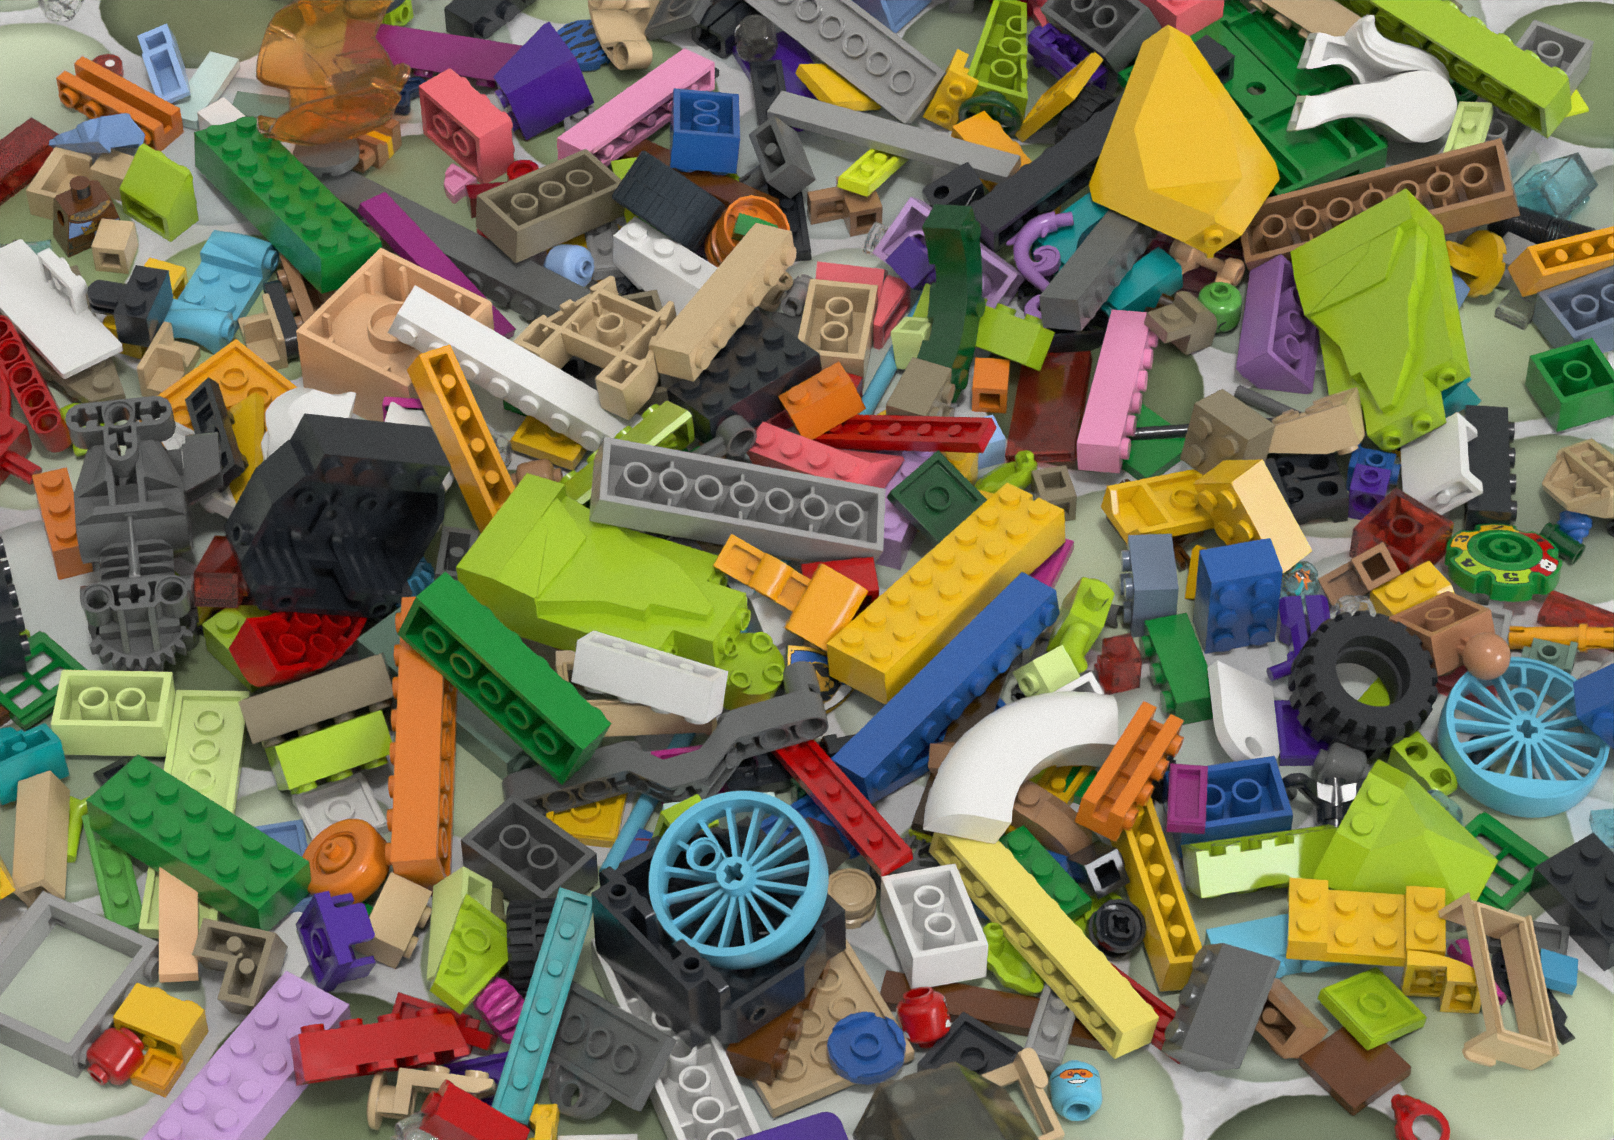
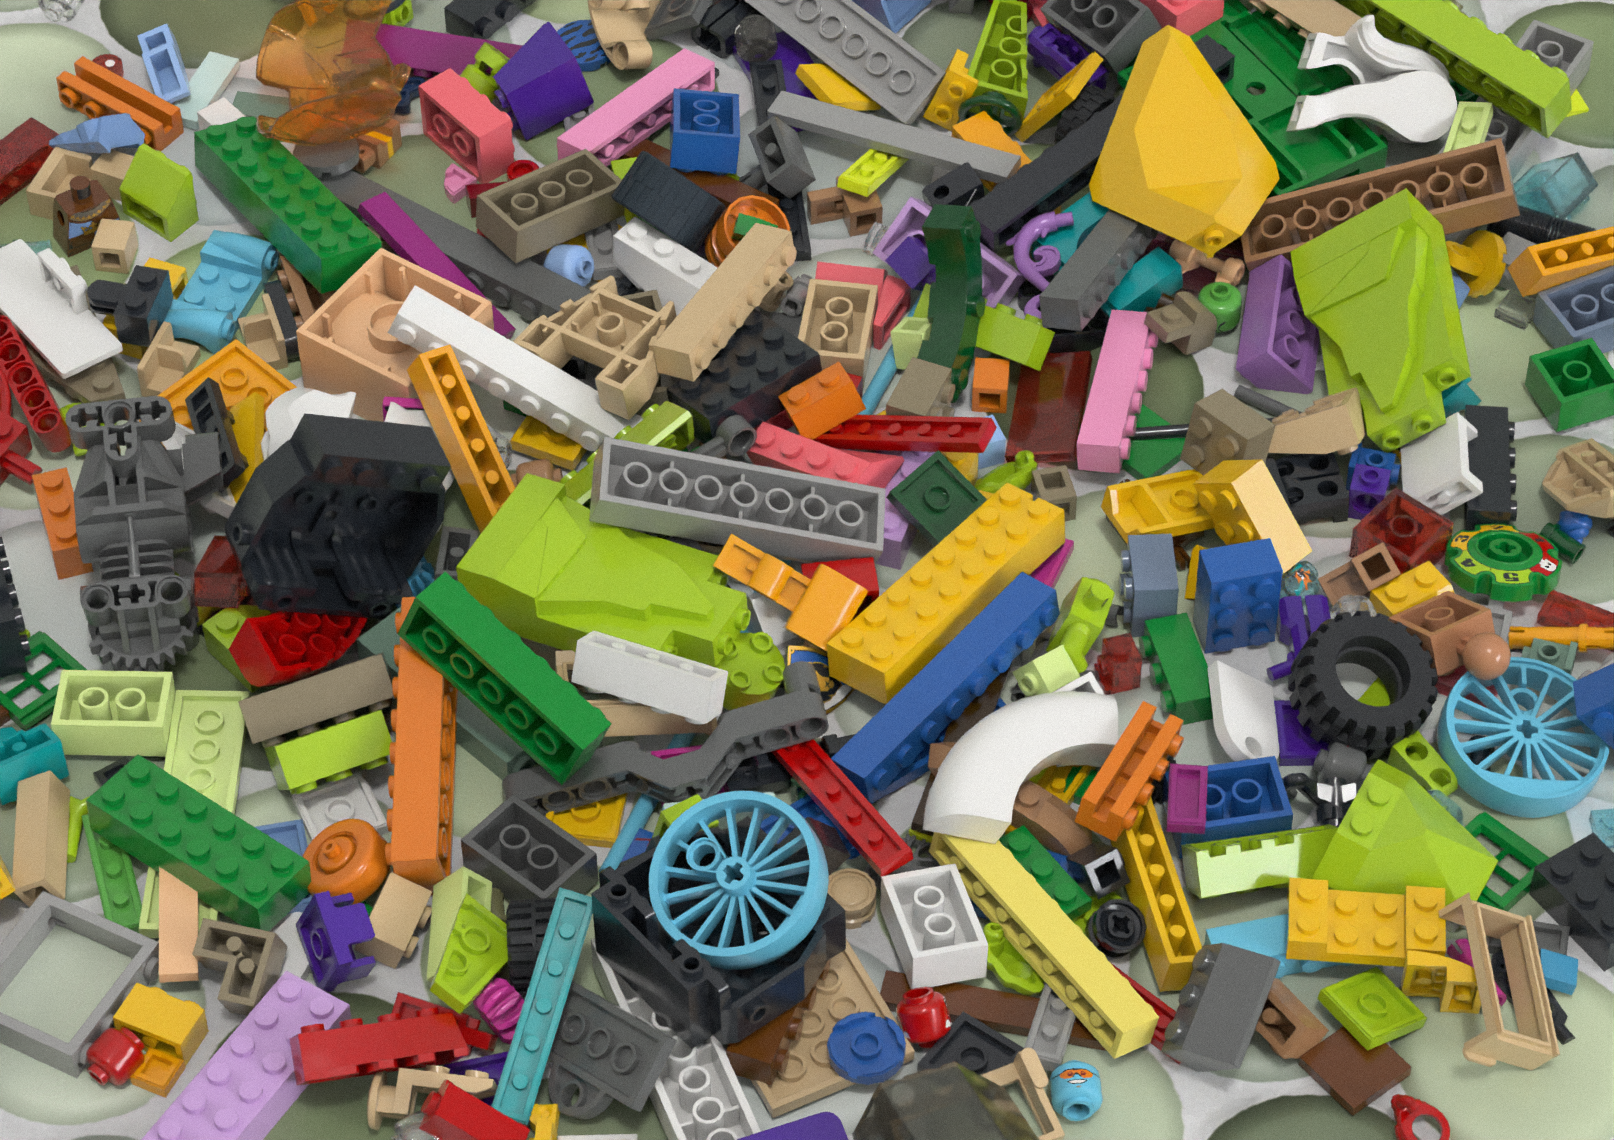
(476, 73): none -> lime wheel

